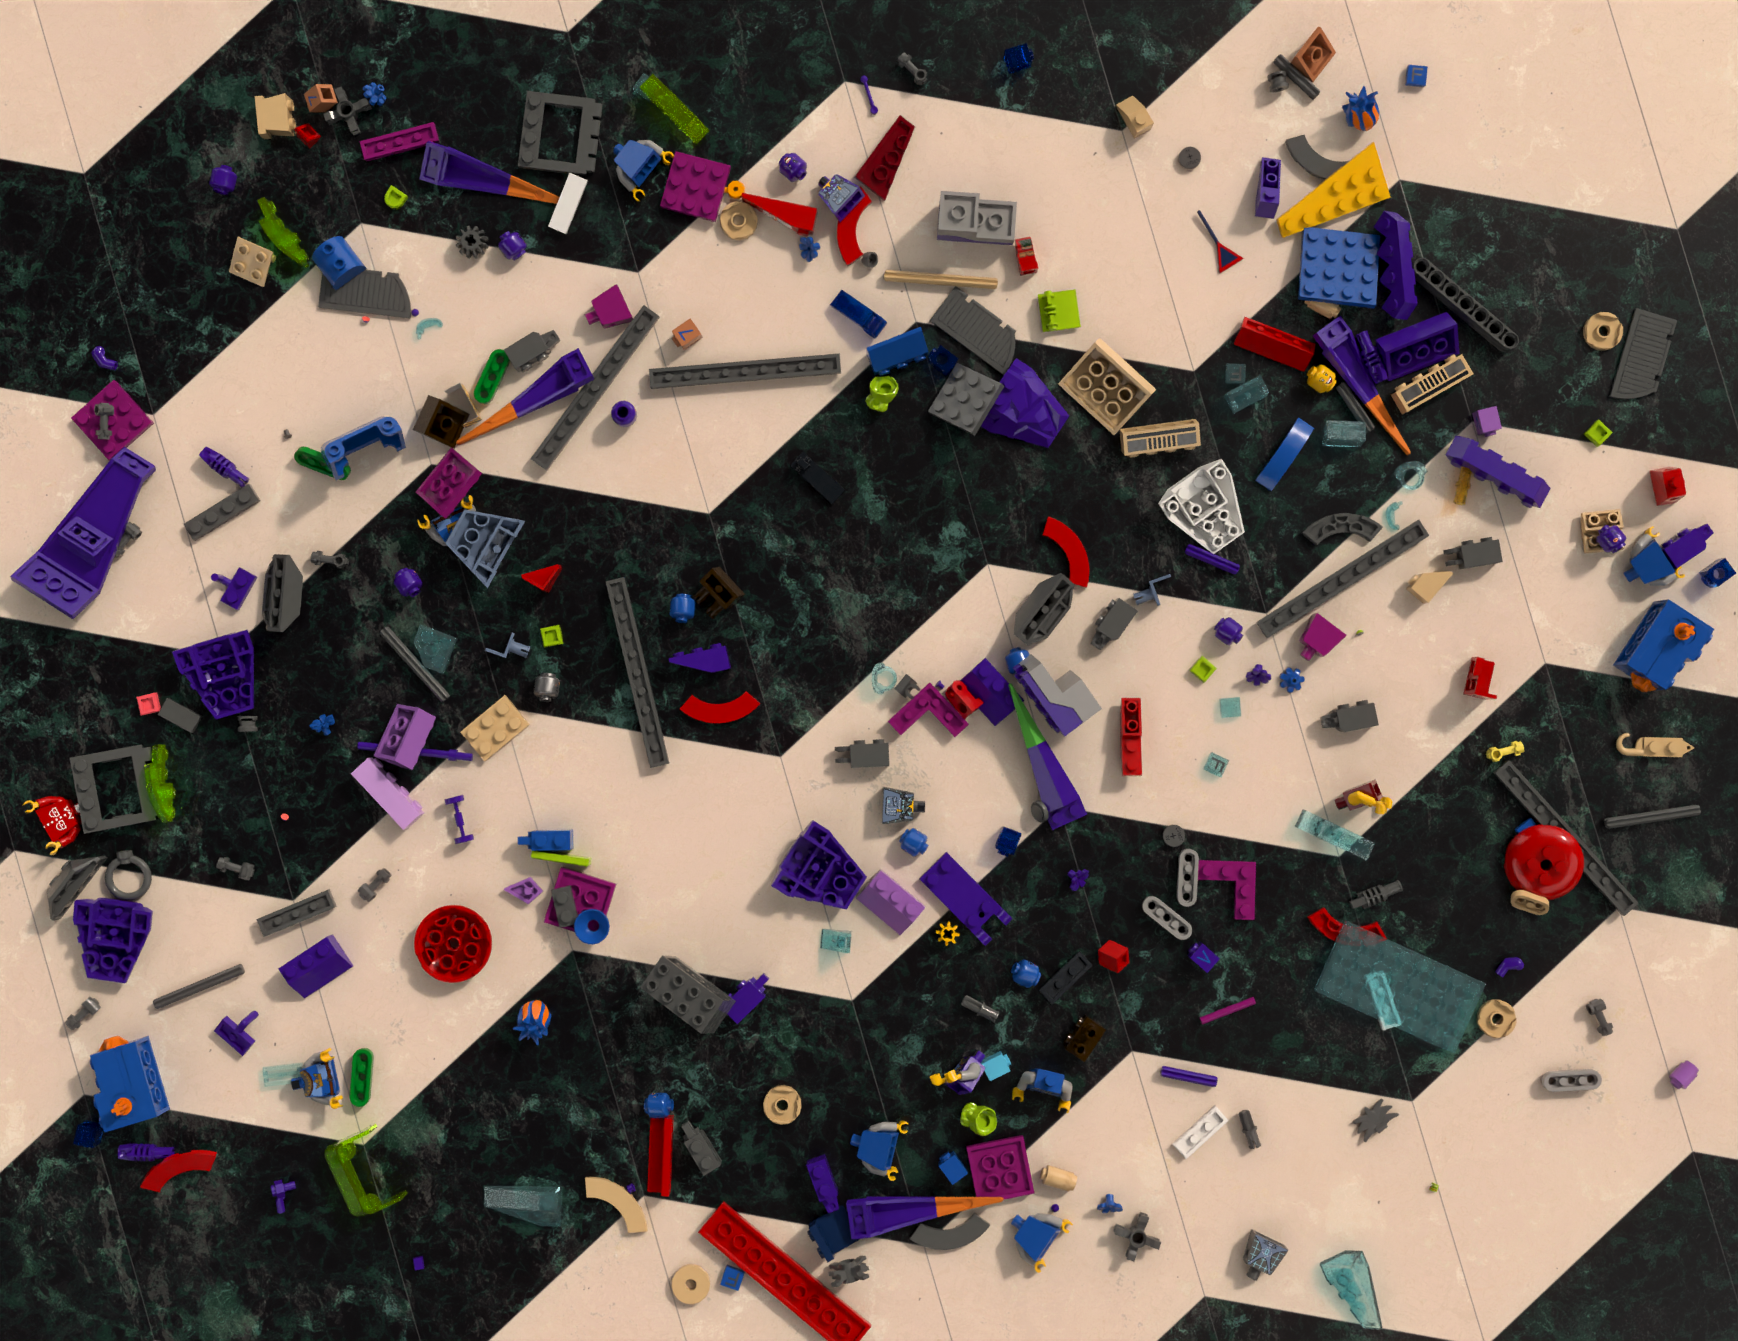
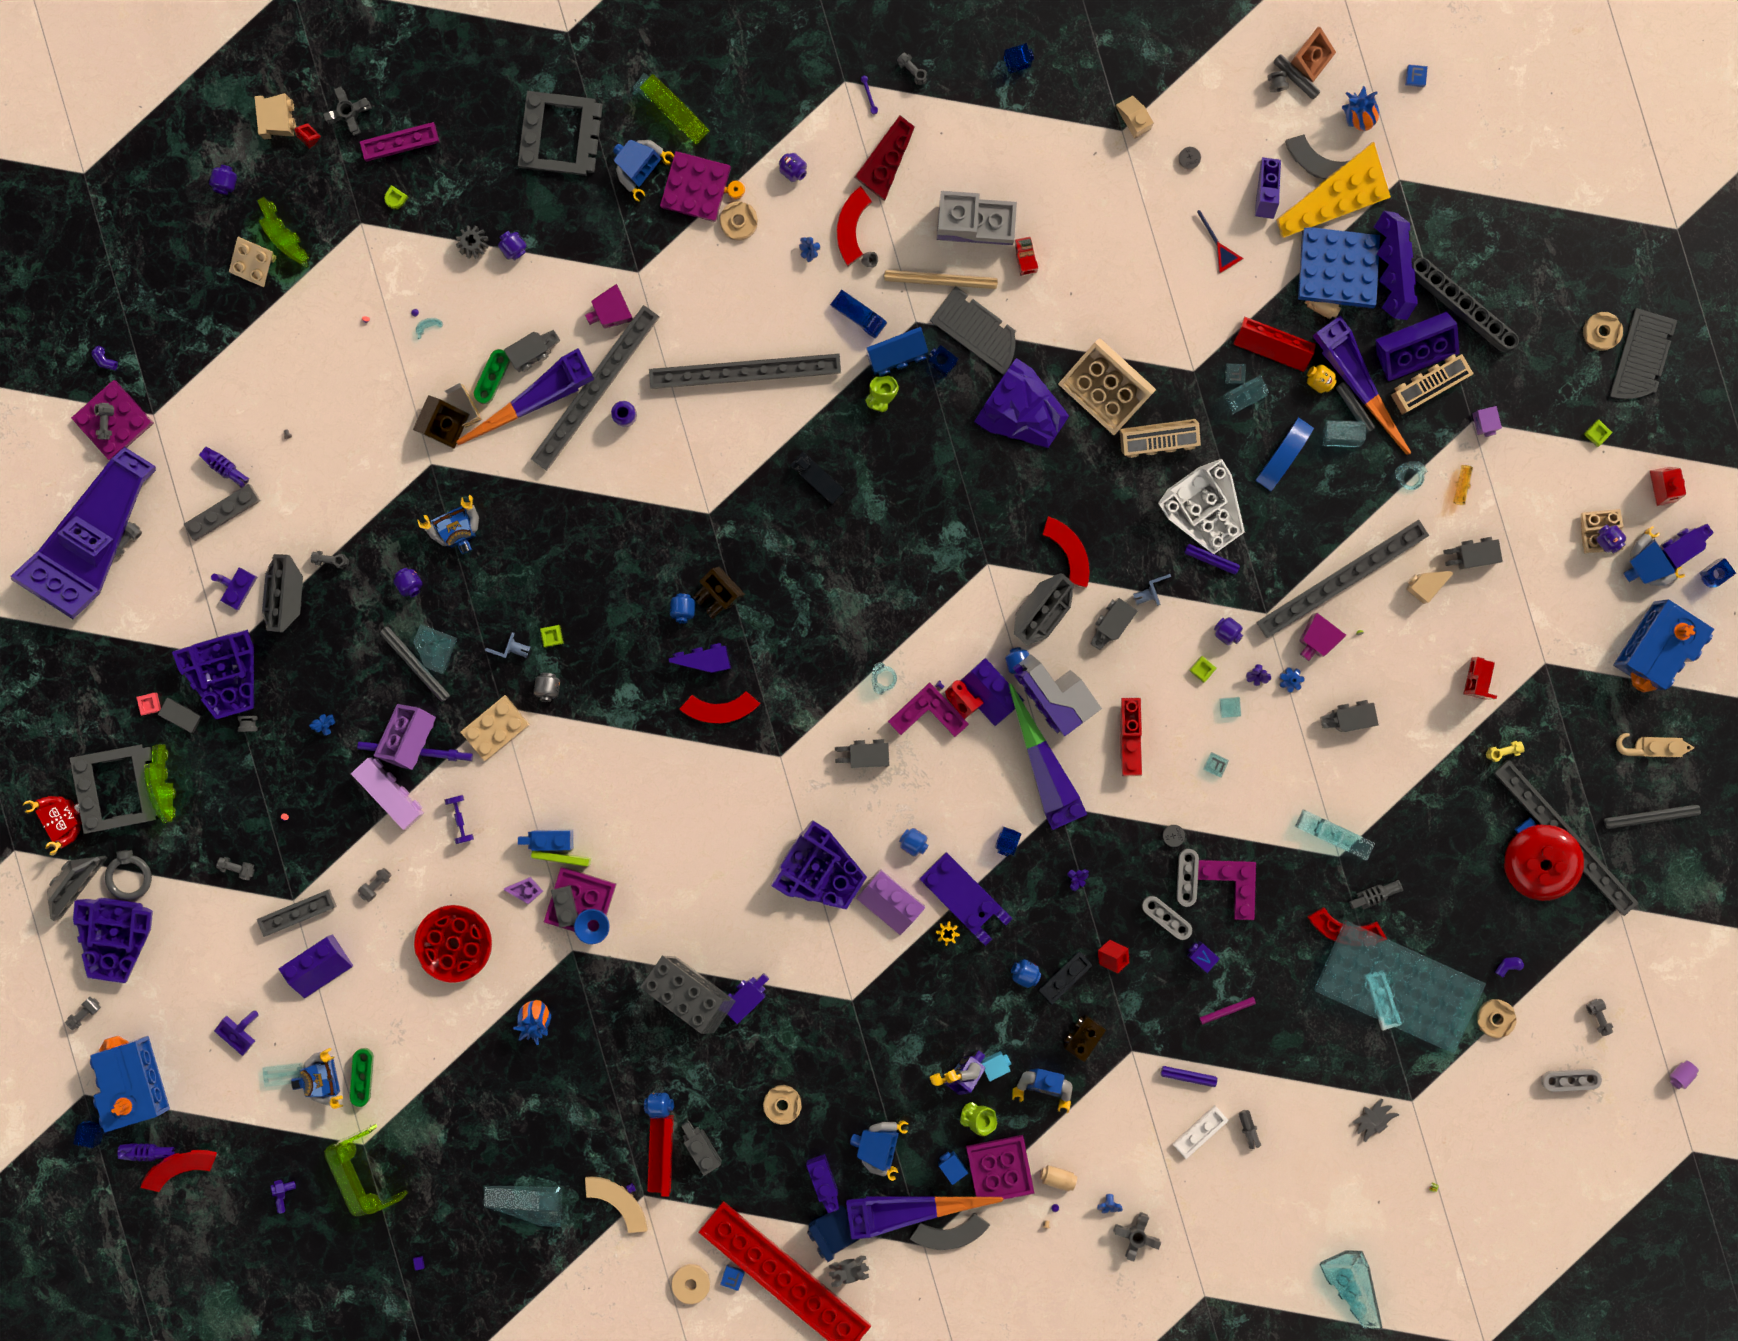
(198, 986): dark grey axle -> none
(314, 460): green plate -> none
(320, 98): nougat brick -> none
(337, 261): blue brick -> none
(368, 294): dark grey piece -> none
(375, 93): blue plant -> none
(382, 428): blue windscreen -> none
(448, 483): magenta plate -> none
(455, 169): dark purple plate -> none
(483, 541): sand blue wedge -> none
(543, 578): red slope -> none
(568, 203): white tile -> none
(637, 672): dark grey plate -> none
(686, 334): nougat brick -> none
(794, 216): red slope -> none
(836, 940): clear light blue slope -> none
(840, 195): torso -> none
(899, 805): torso -> none
(906, 685): dark grey tile -> none
(966, 399): dark grey plate -> none
(980, 1008): dark grey axle -> none
(1037, 1235): blue torso -> none
(1039, 811): dark grey piece -> none
(1059, 310): lime hinge -> none
(1262, 1254): dark grey torso -> none
(1342, 523): dark grey tile -> none
(1362, 795): torso -> none
(1371, 357): dark purple hinge -> none
(1390, 515): clear light blue piece -> none
(1490, 466): dark purple brick -> none
(1529, 902): tan plate -> none

